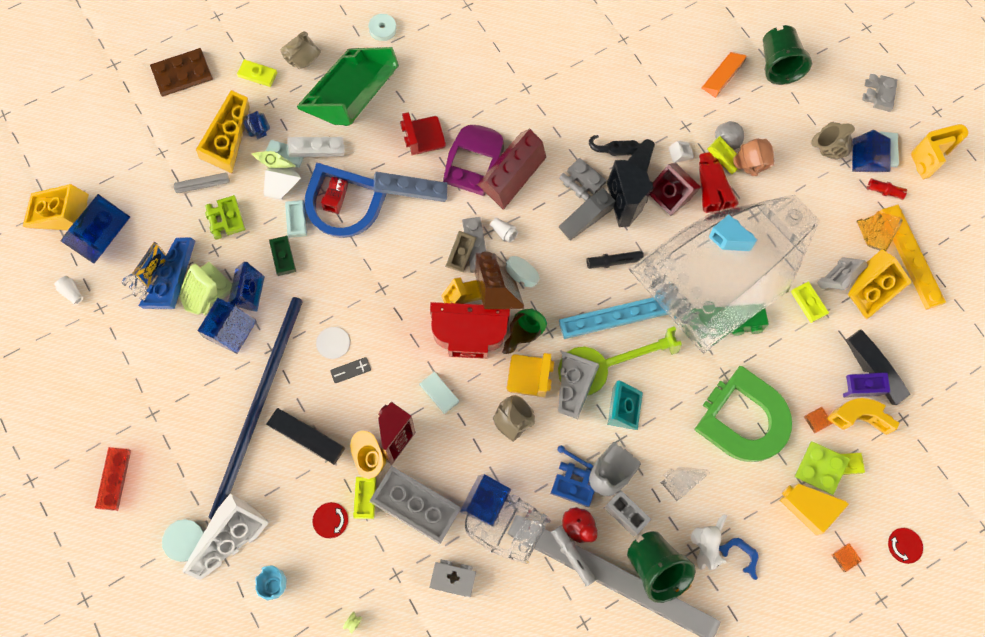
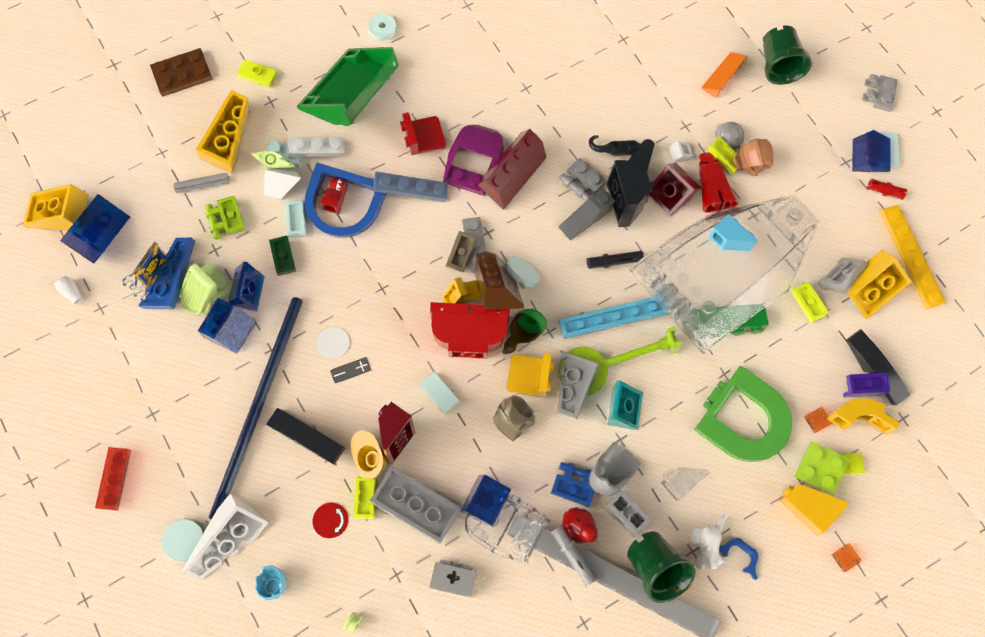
(256, 125): clear blue head -> none
(300, 51): dark tan piece -> none
(504, 230): white cone -> none
(561, 449): blue hinge -> none
(834, 140): dark tan piece -> none
(879, 230): clear yellow slope -> none
(905, 545): red sticker -> none
(929, 152): yellow piece -> none

